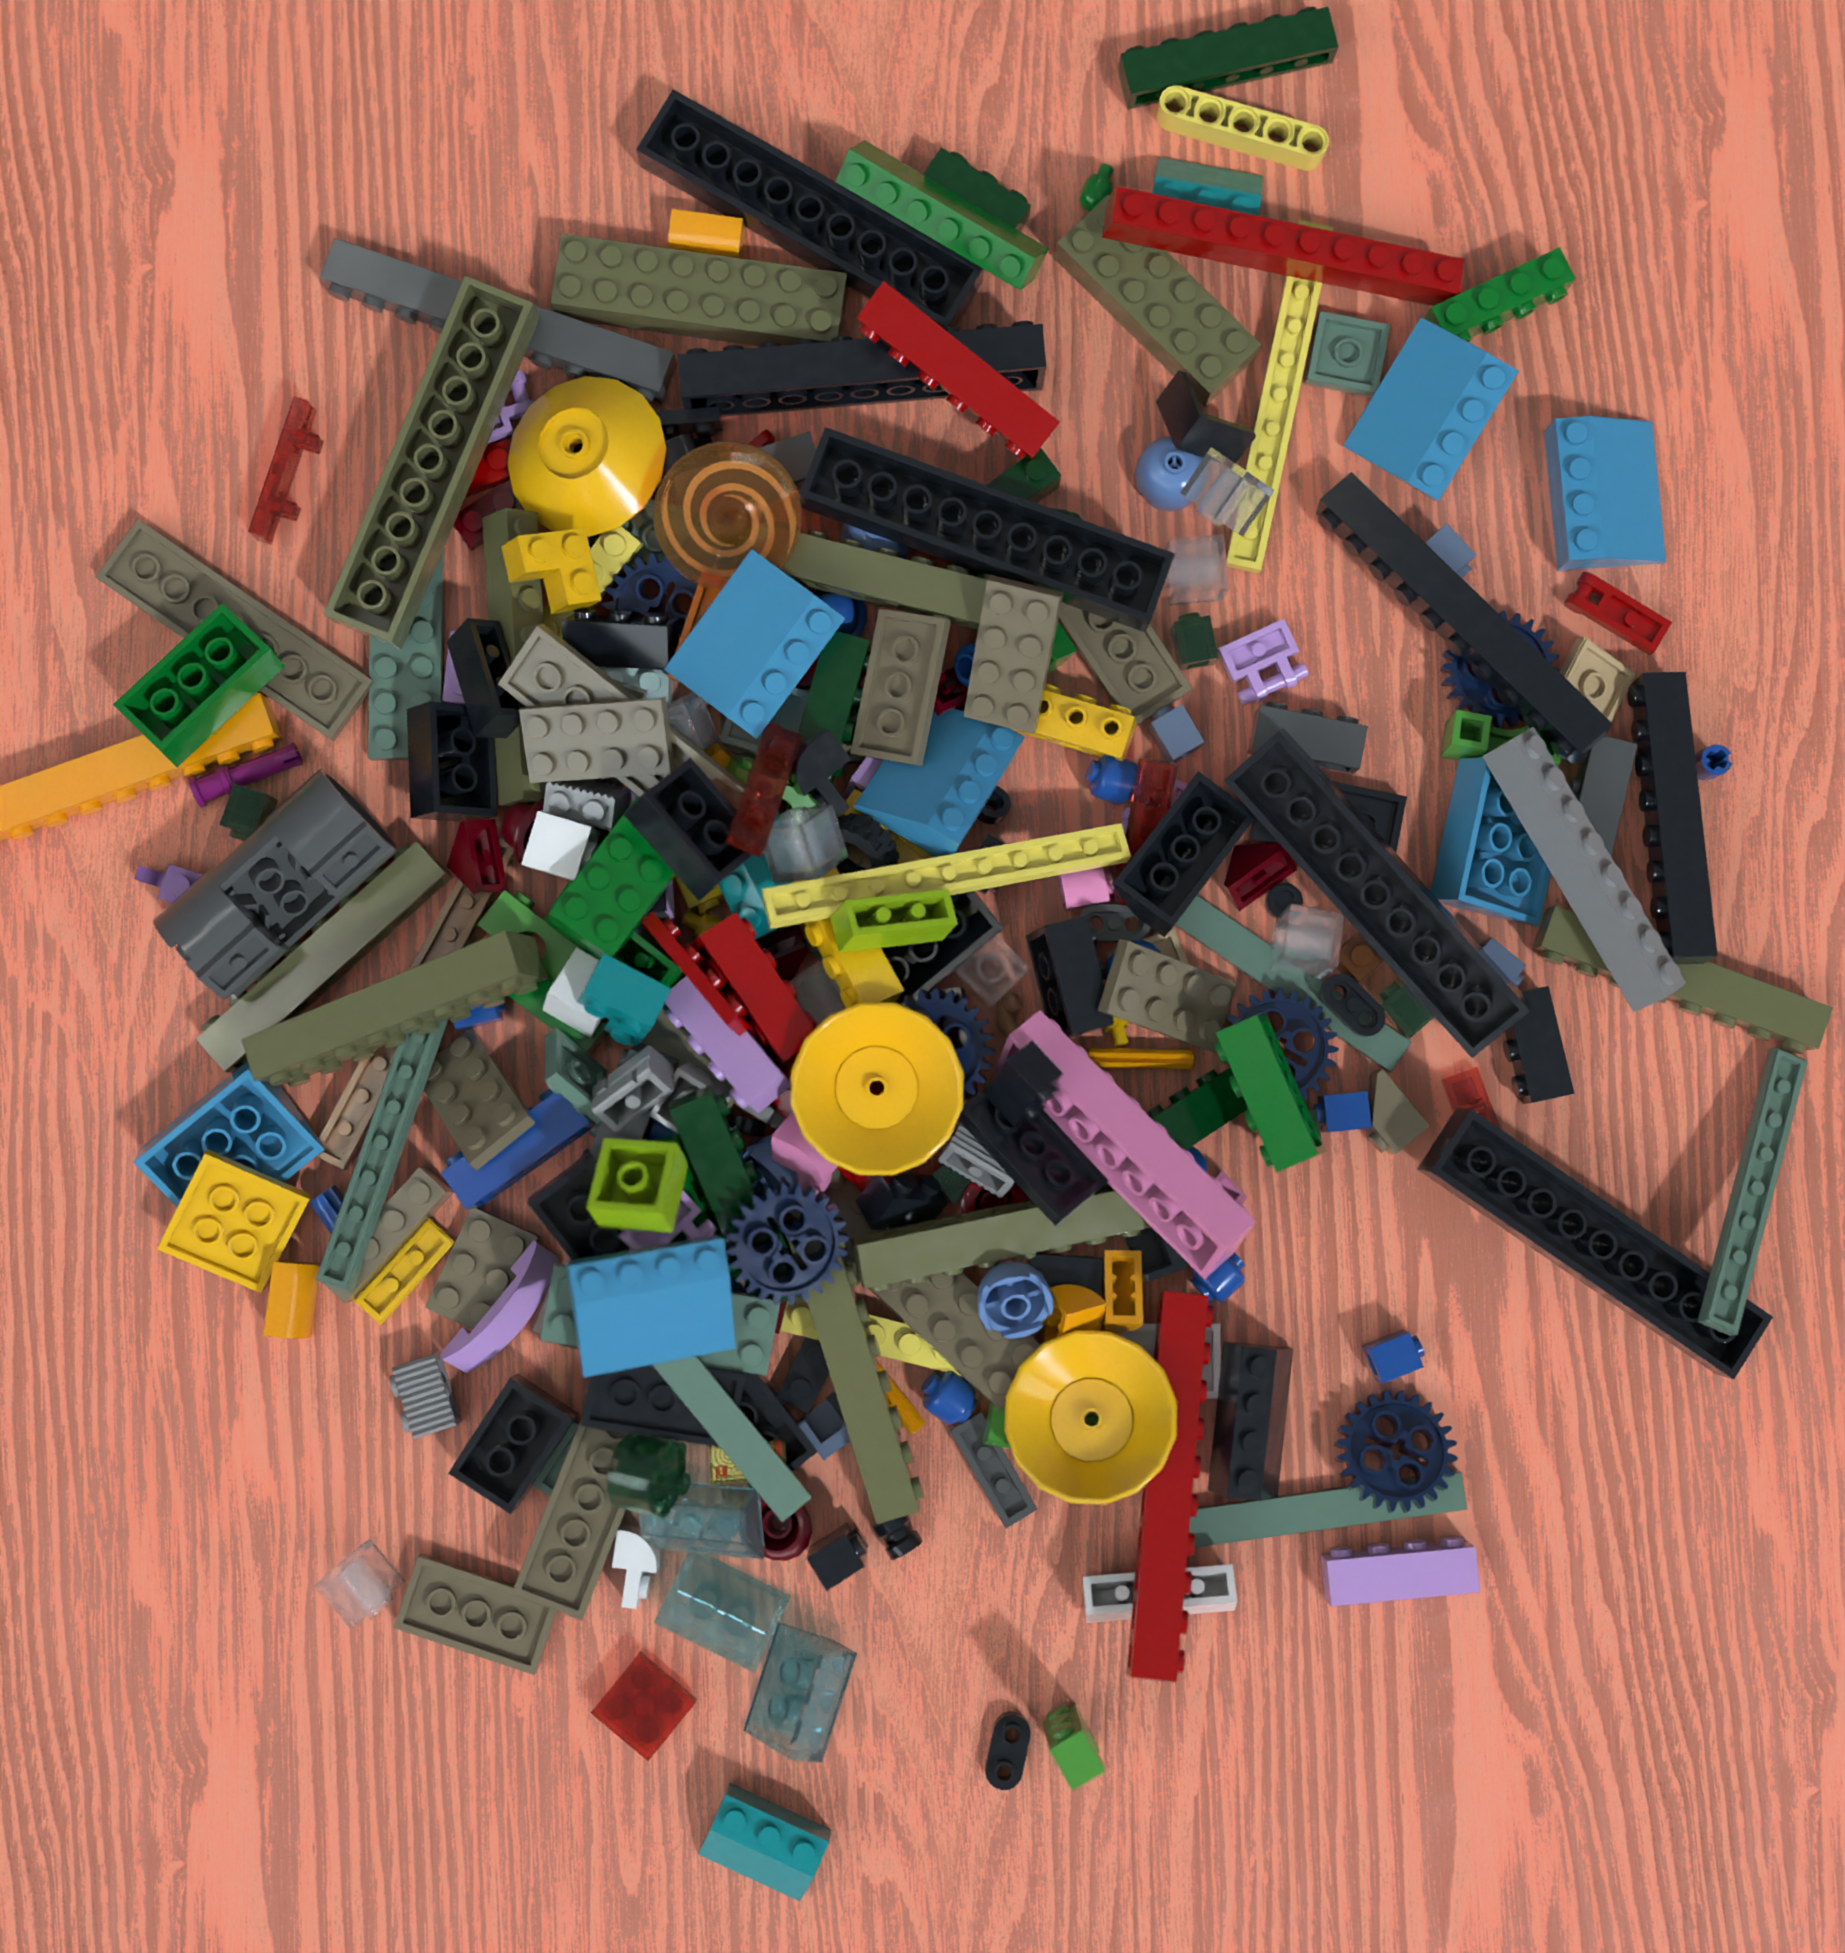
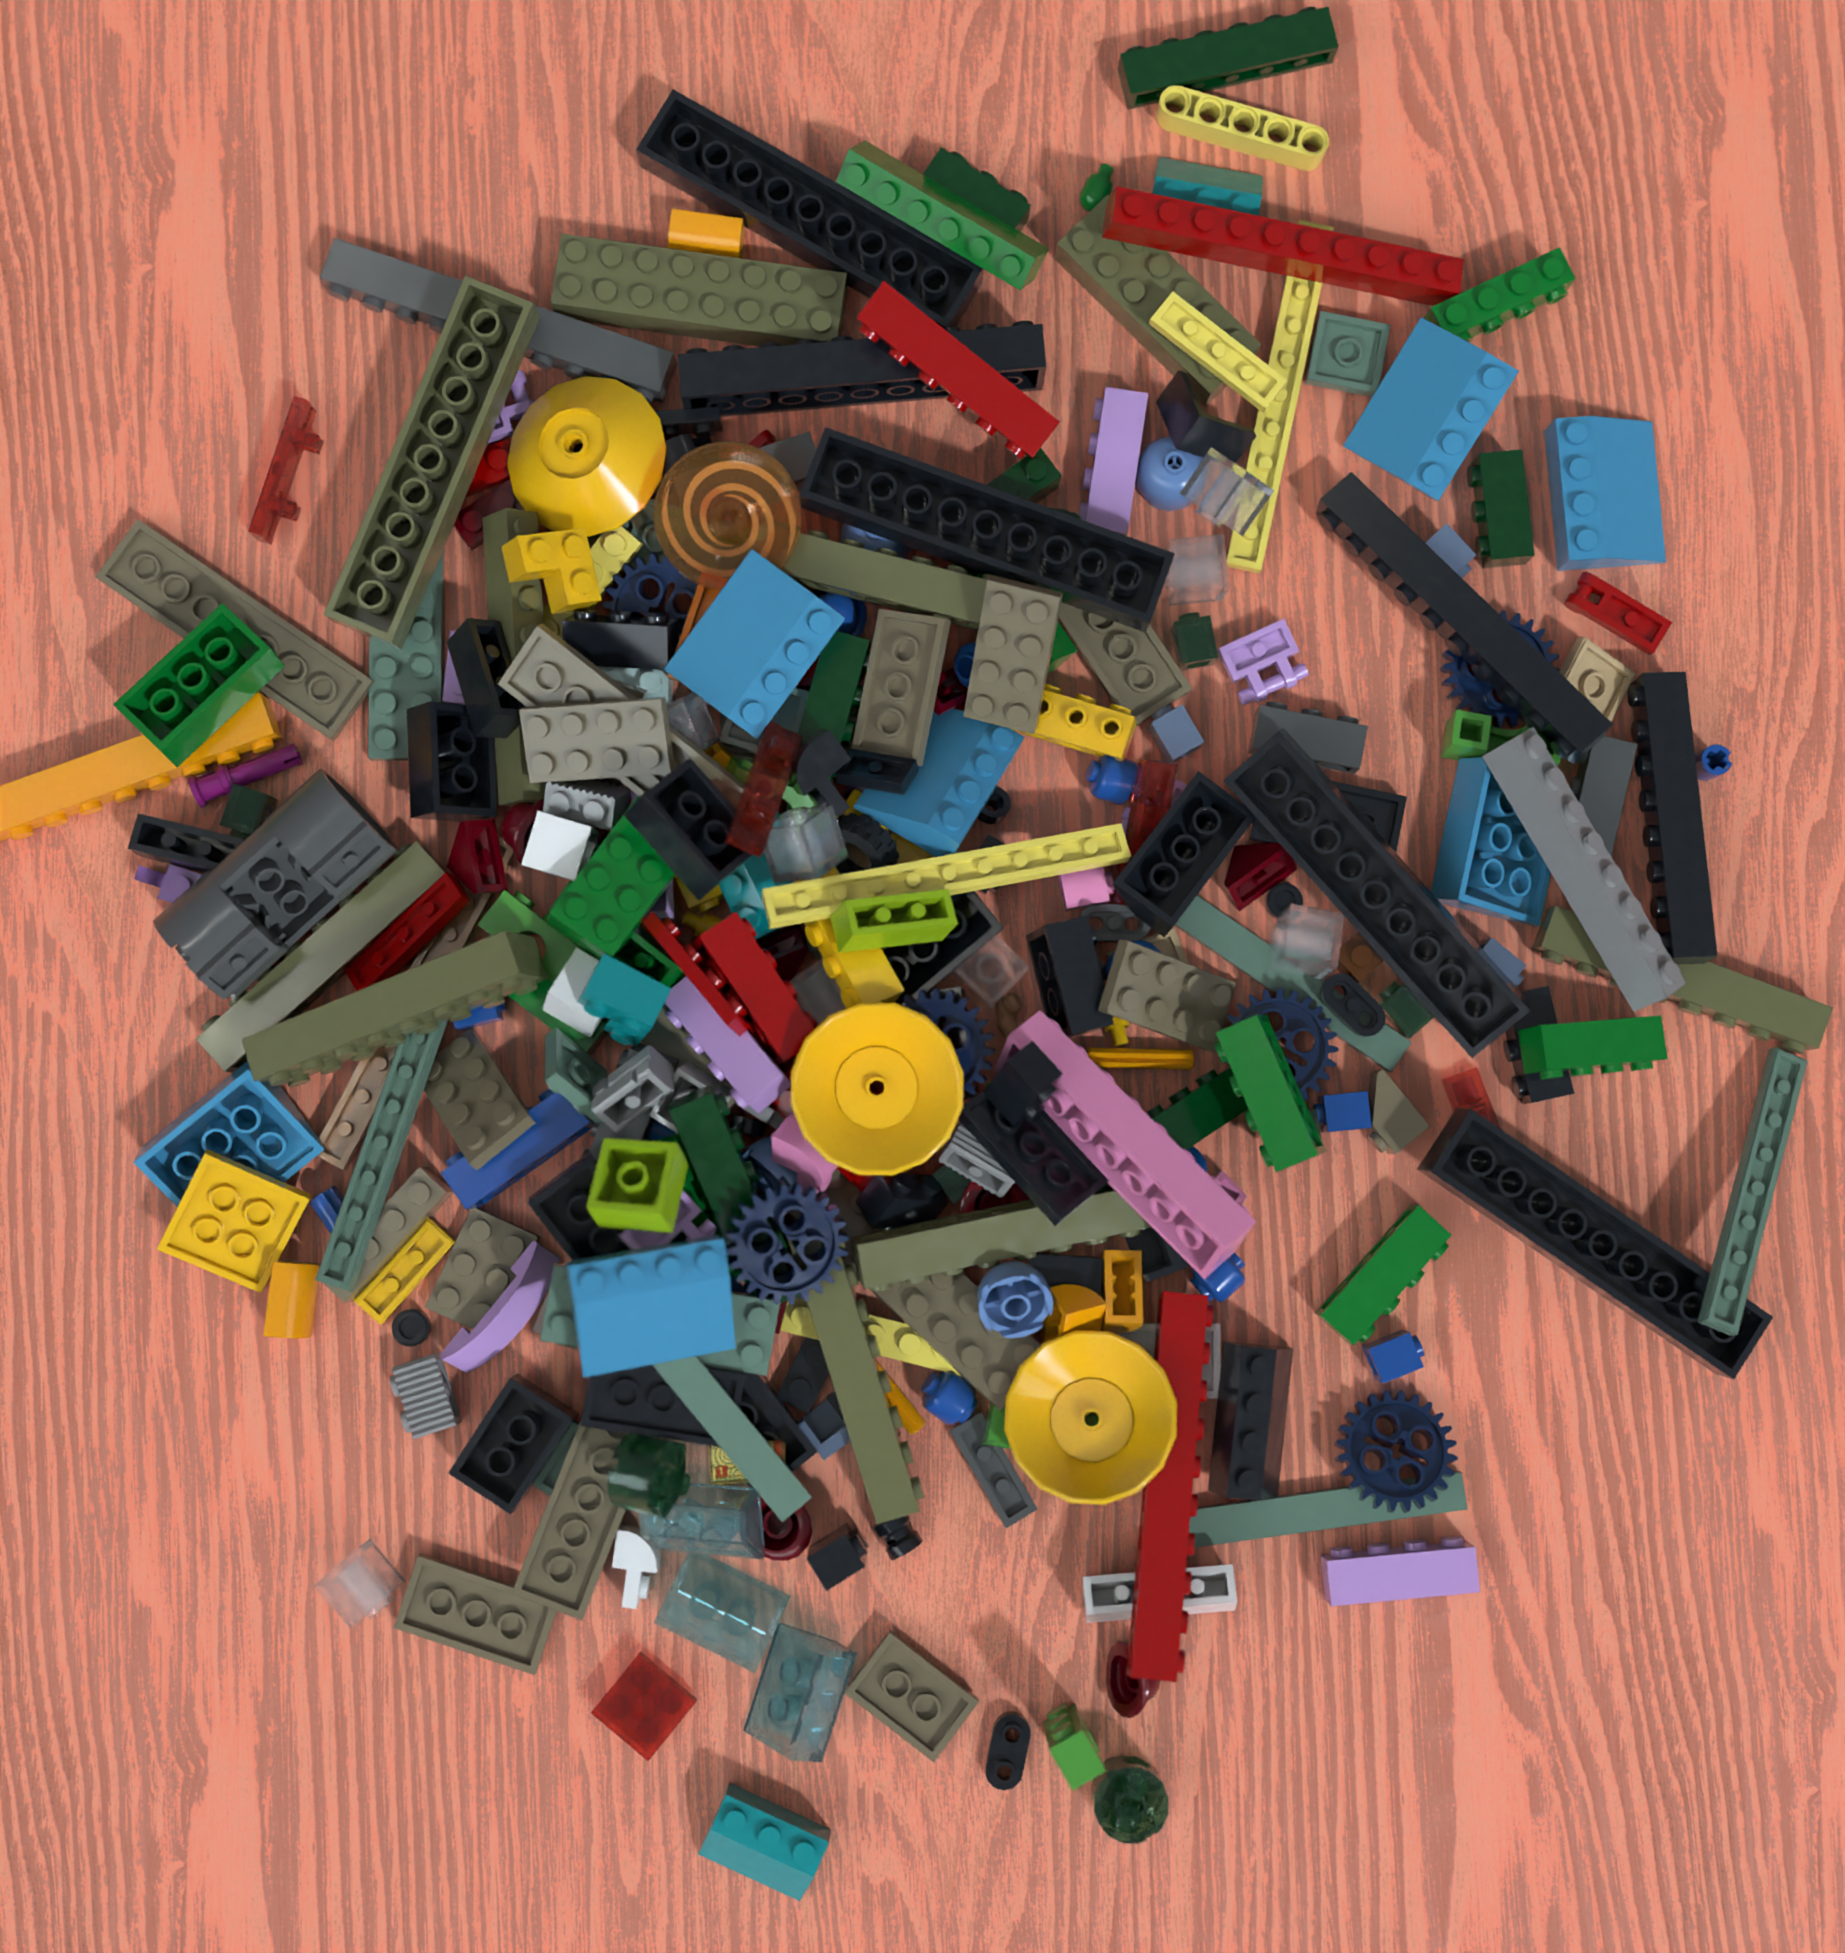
(180, 843): none -> black brick
(409, 933): none -> red plate
(411, 1327): none -> black tile
(877, 771): none -> black plate
(911, 1696): none -> dark tan plate
(1115, 459): none -> lavender brick
(1125, 1693): none -> dark red hat
(1129, 1799): none -> clear green brick
(1218, 352): none -> light yellow plate
(1384, 1274): none -> green brick
(1501, 509): none -> dark green brick
(1592, 1045): none -> green brick

